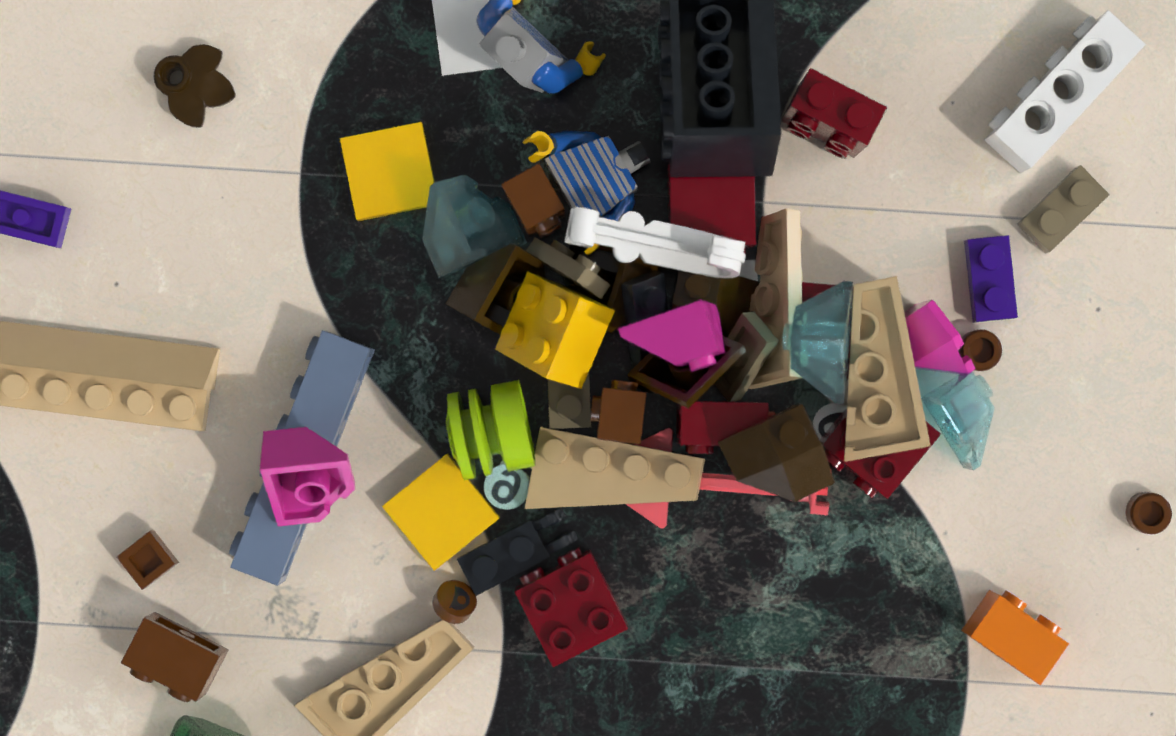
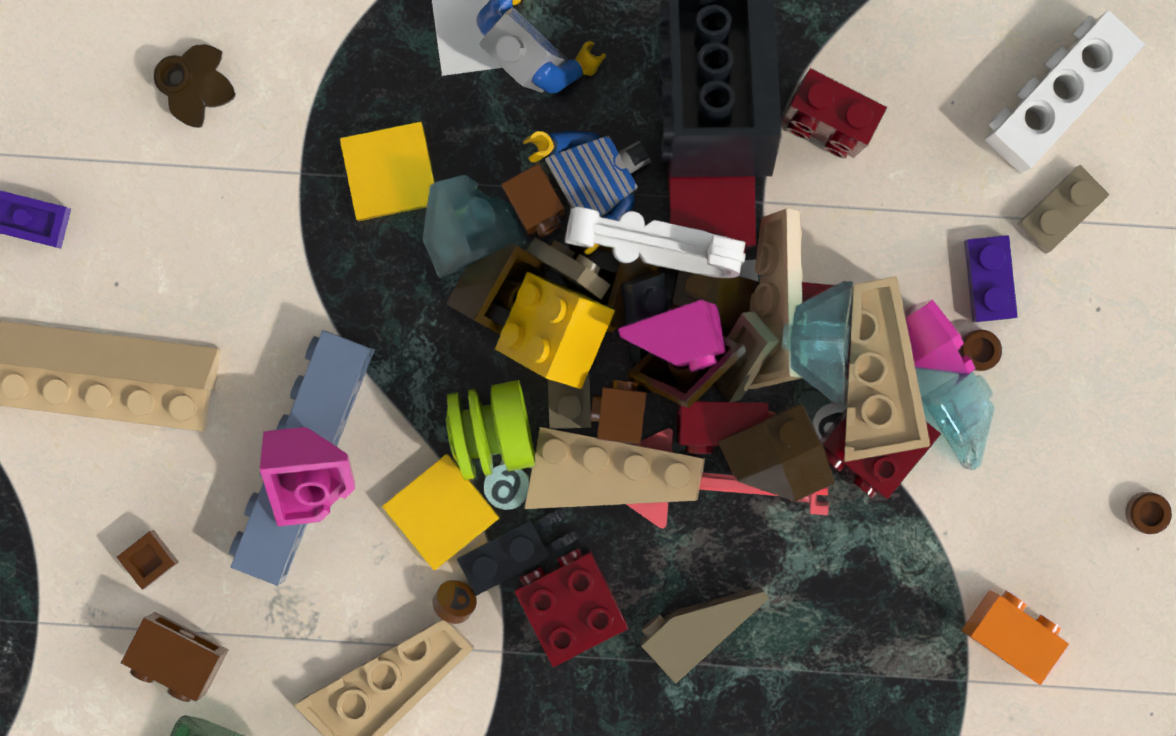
(694, 631): none -> dark tan slope

